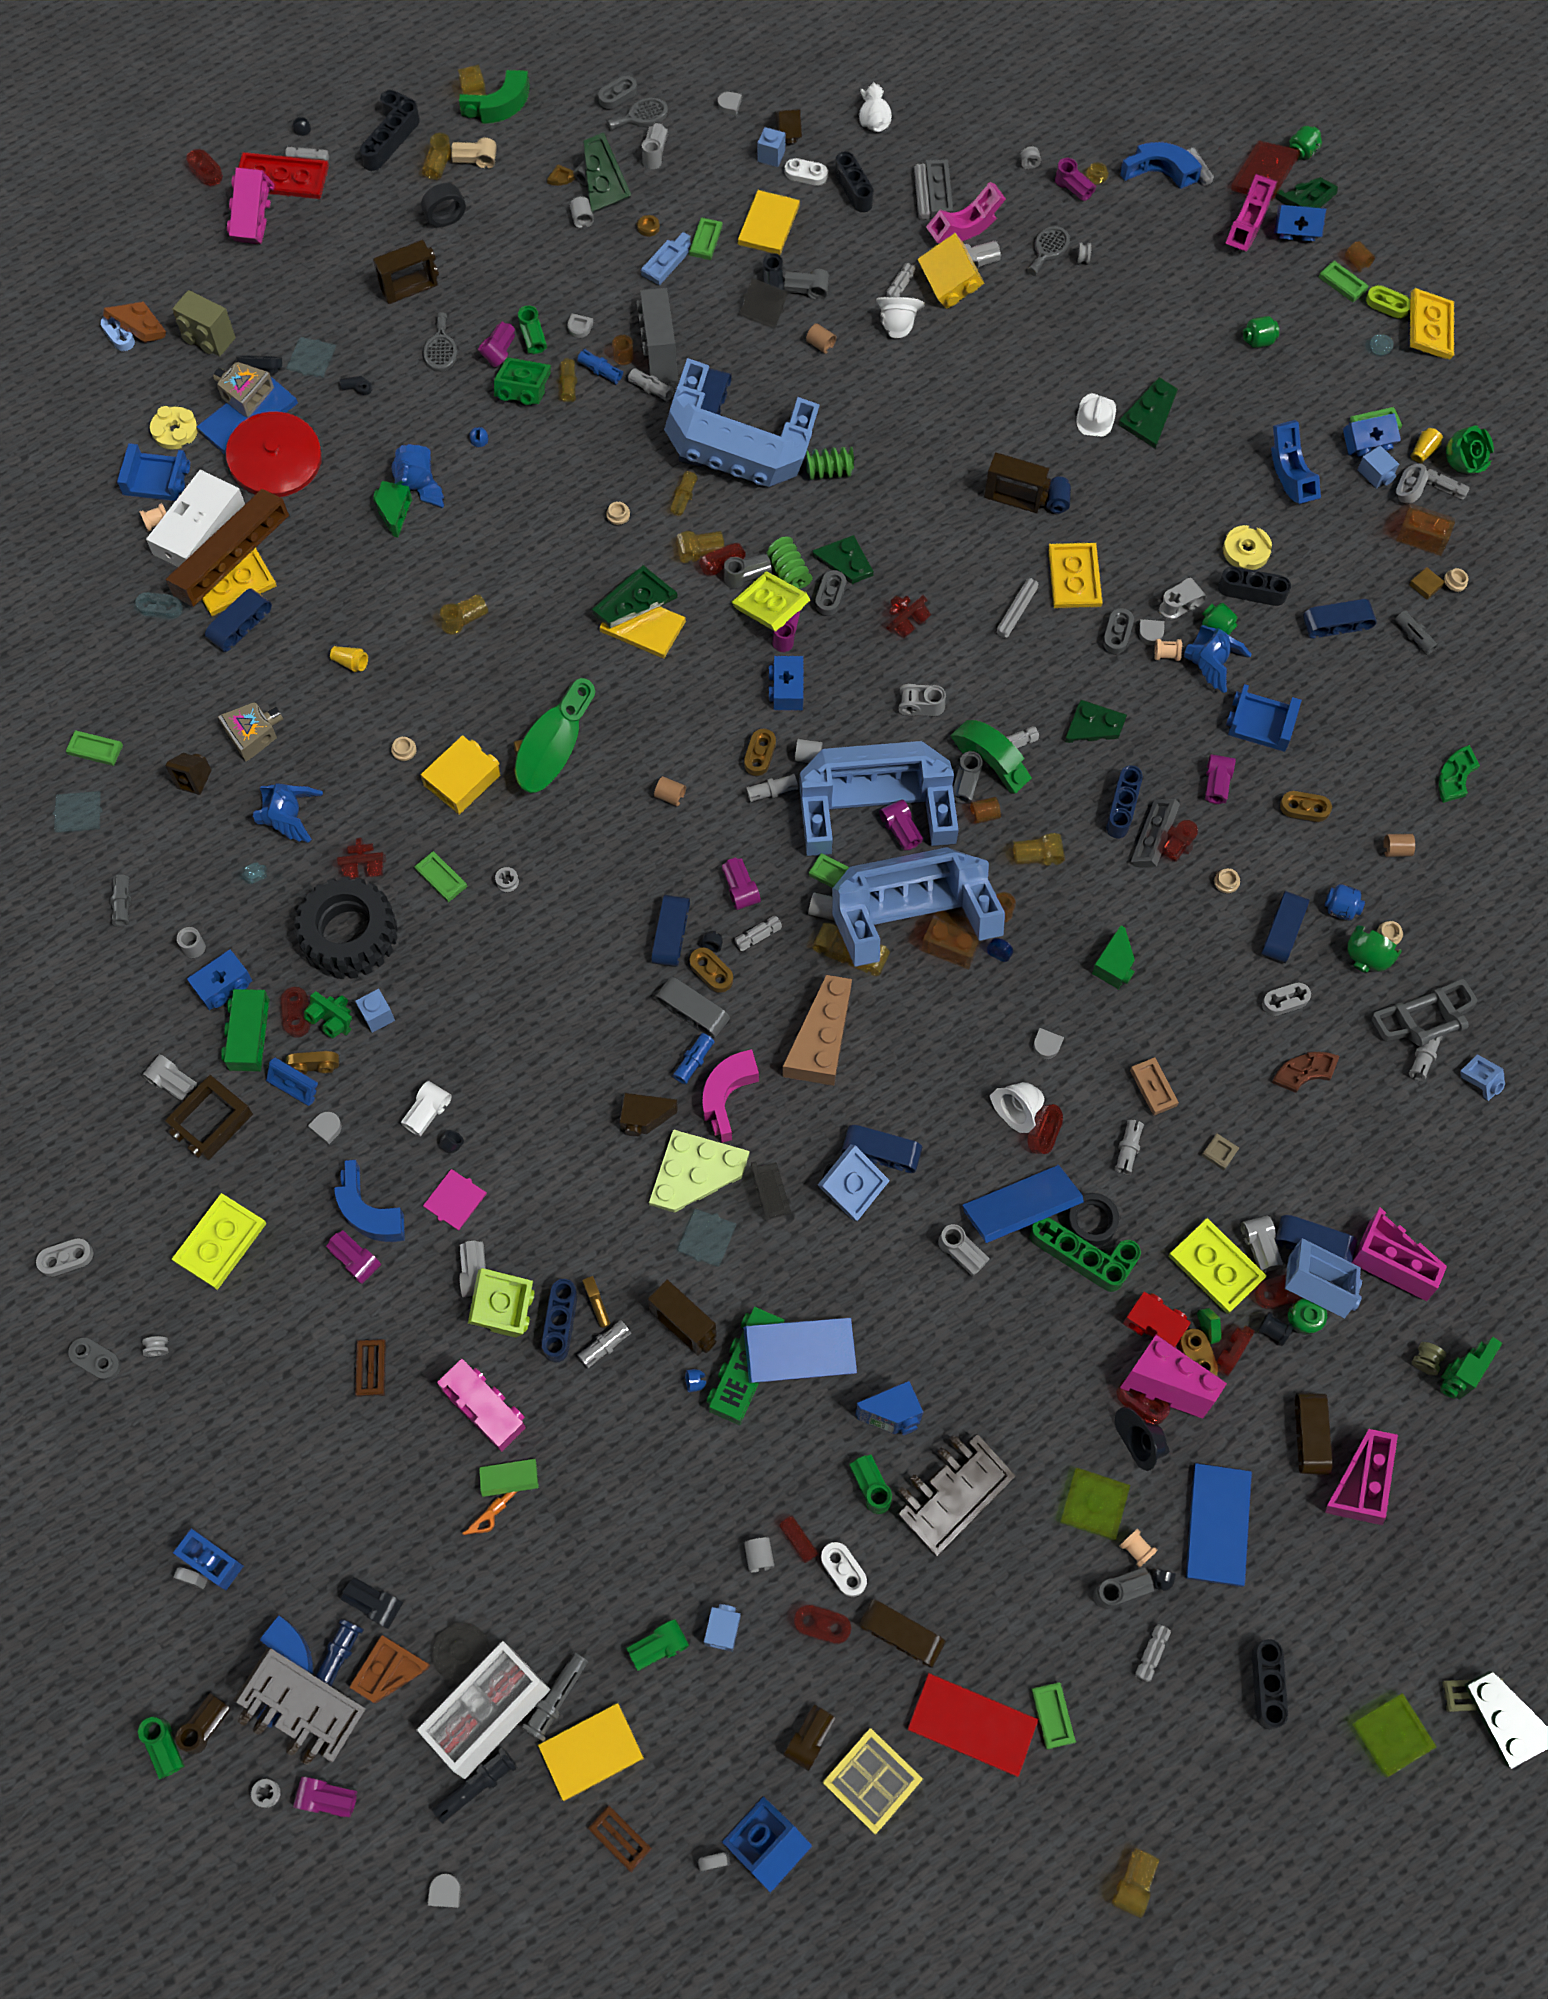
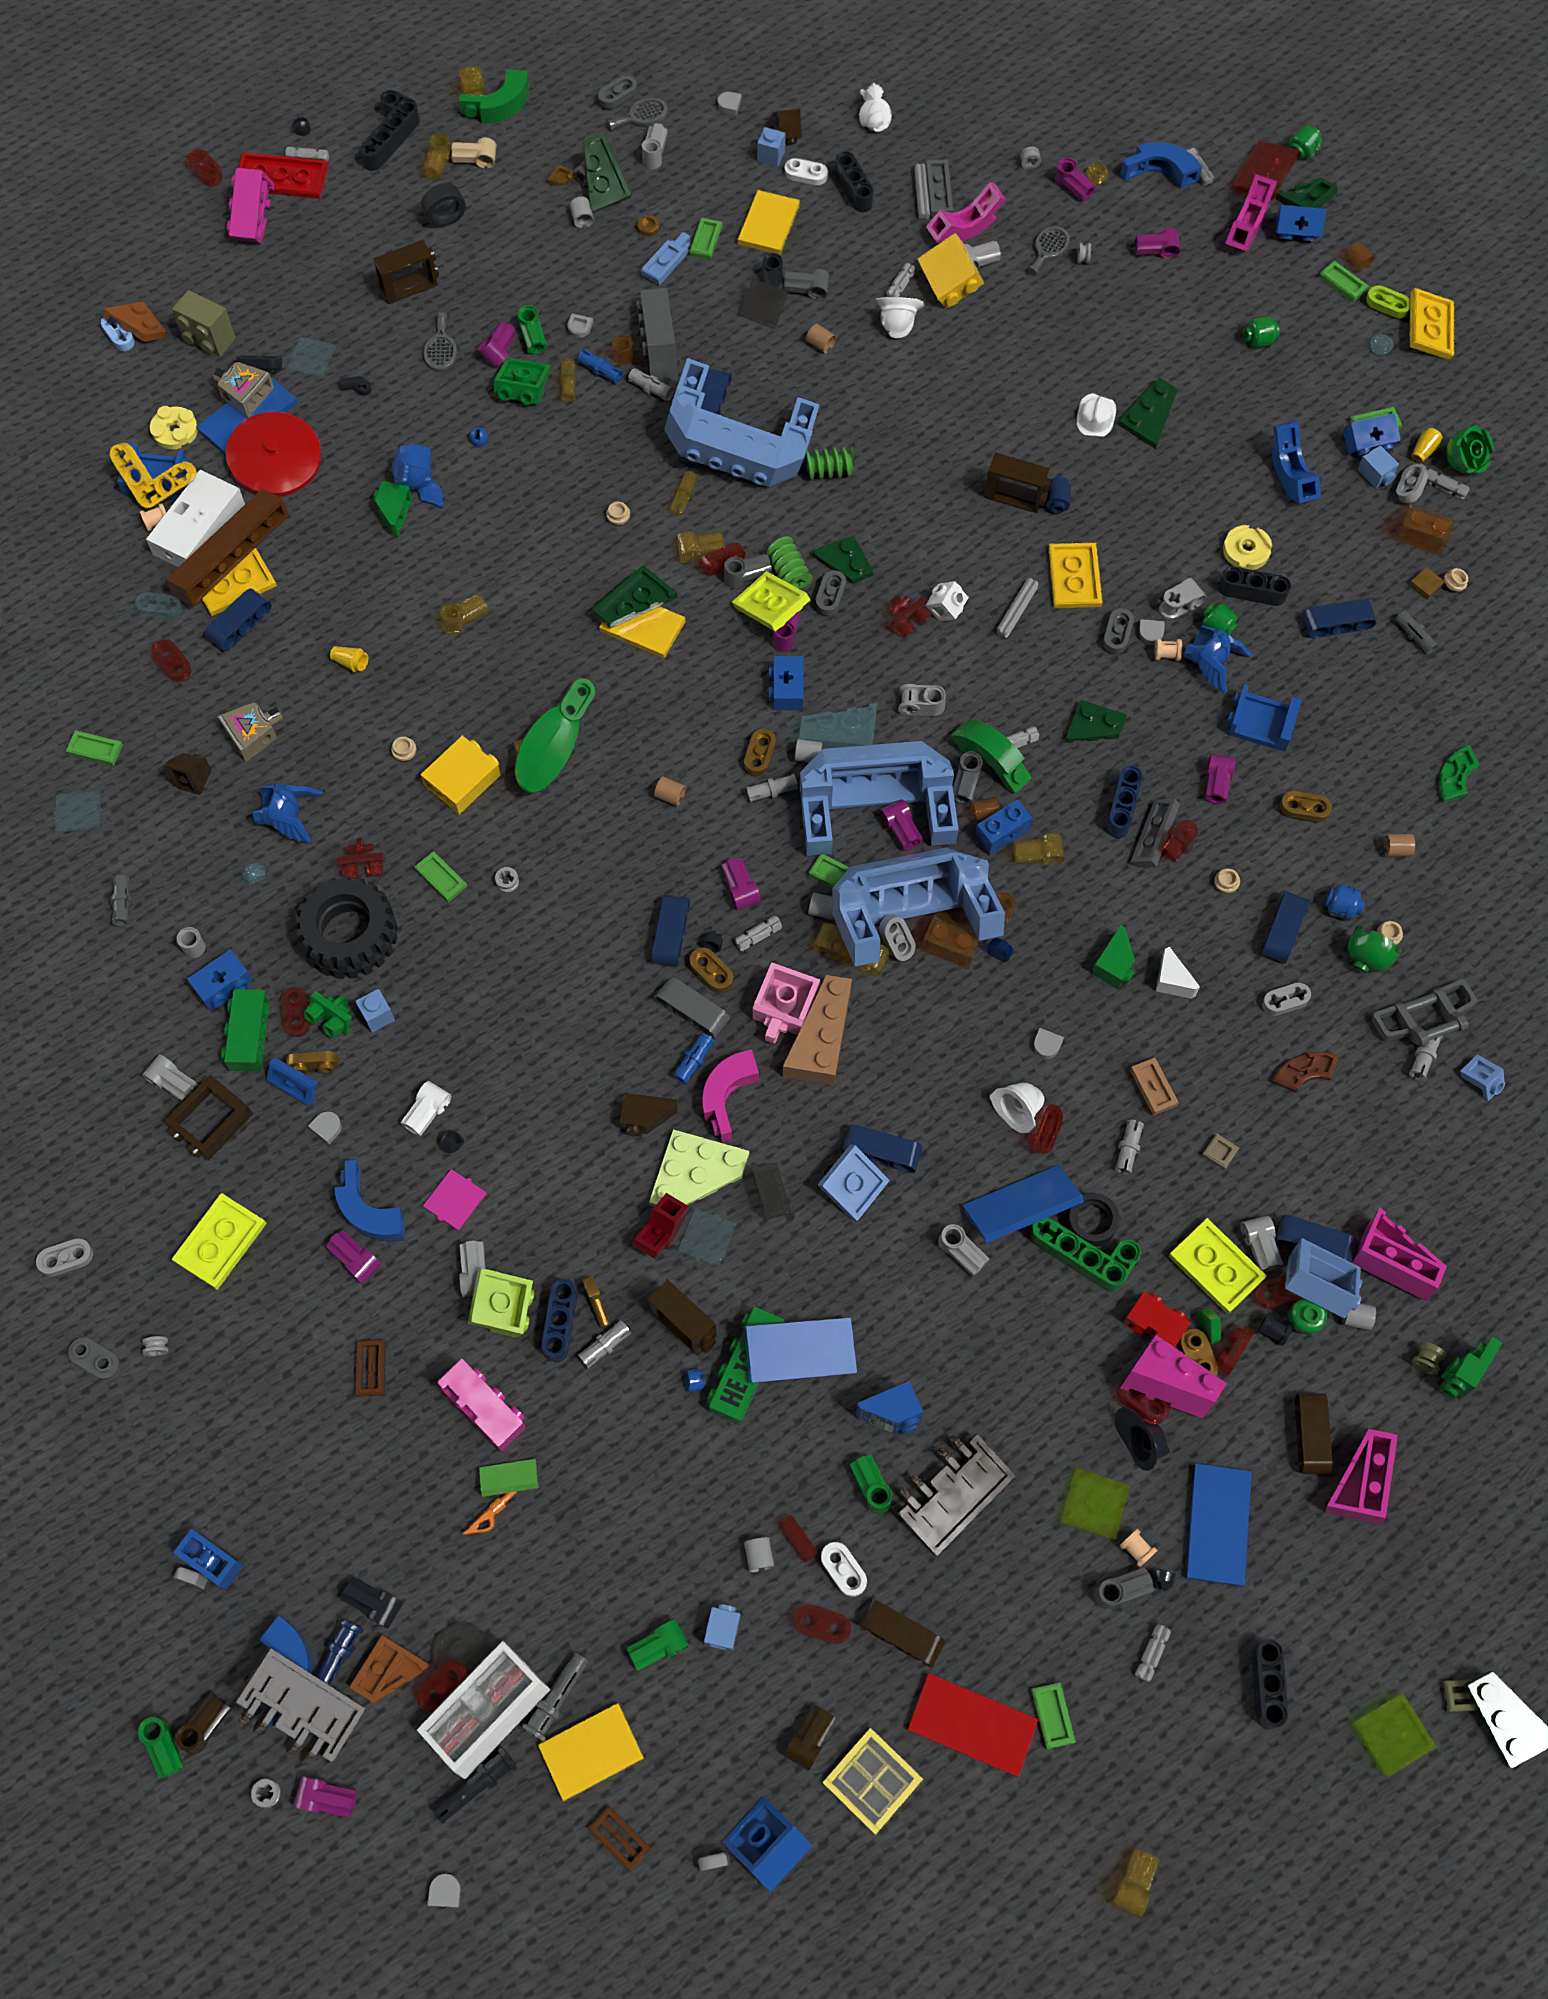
(146, 483): none -> yellow beam
(172, 661): none -> clear red plate
(442, 1683): none -> clear red plate
(662, 1226): none -> dark red brick
(784, 1000): none -> bright pink hinge
(842, 728): none -> clear light blue wing
(896, 935): none -> light grey plate
(947, 601): none -> white brick
(1003, 827): none -> blue brick
(1164, 243): none -> magenta piece
(1174, 977): none -> white slope
(1361, 1318): none -> light grey beam

